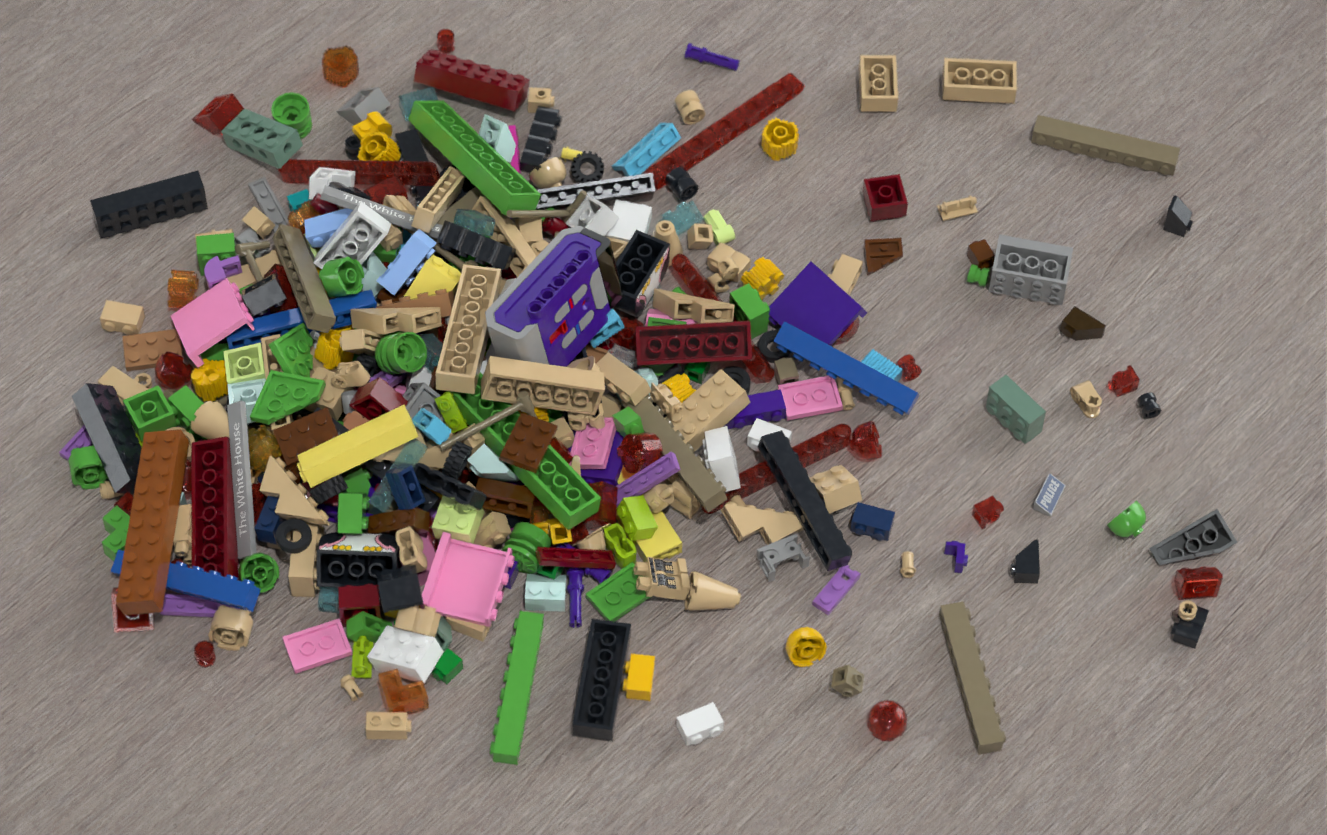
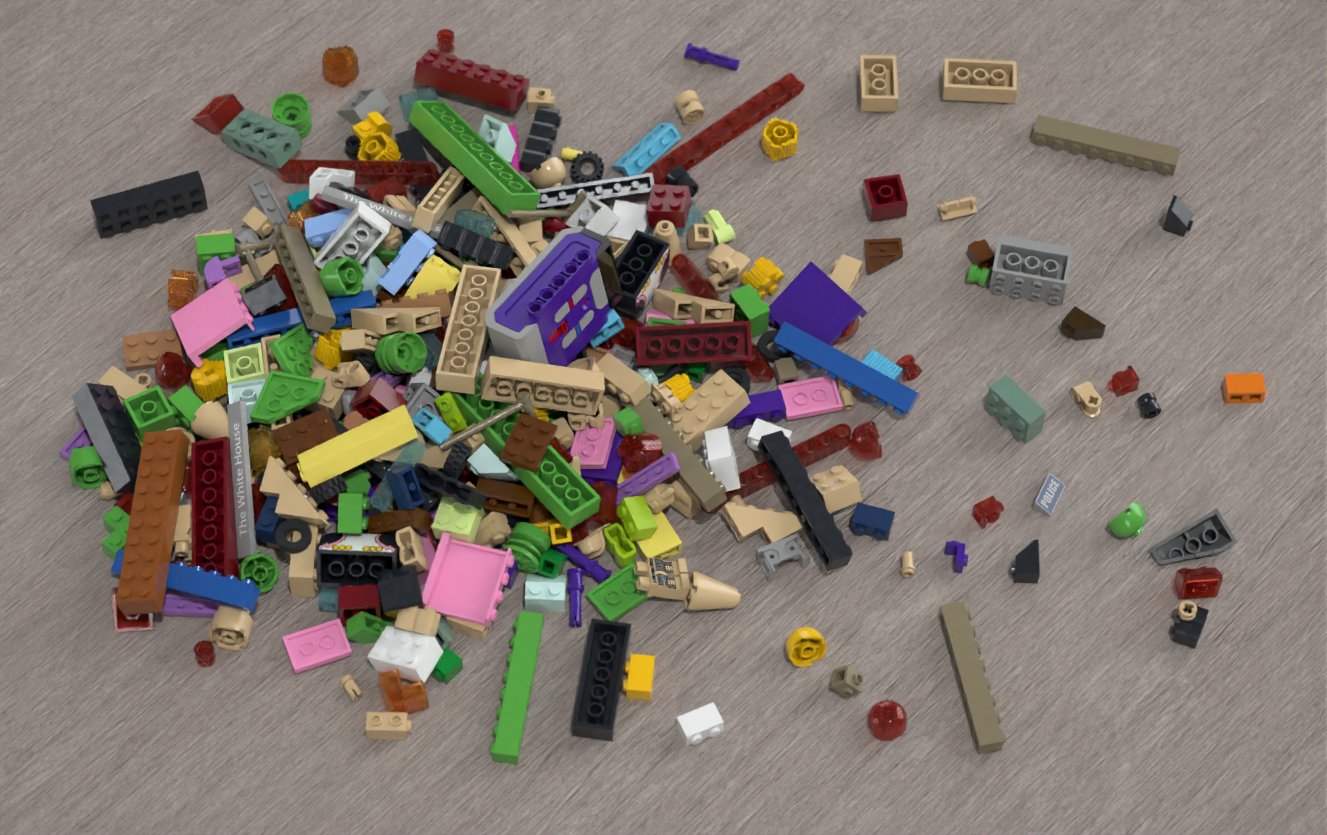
(122, 317): tan brick -> none
(360, 663): lime hinge -> none
(575, 557): dark red tile -> none
(669, 204): none -> dark red brick
(836, 589): medium lavender plate -> none
(1244, 388): none -> orange brick

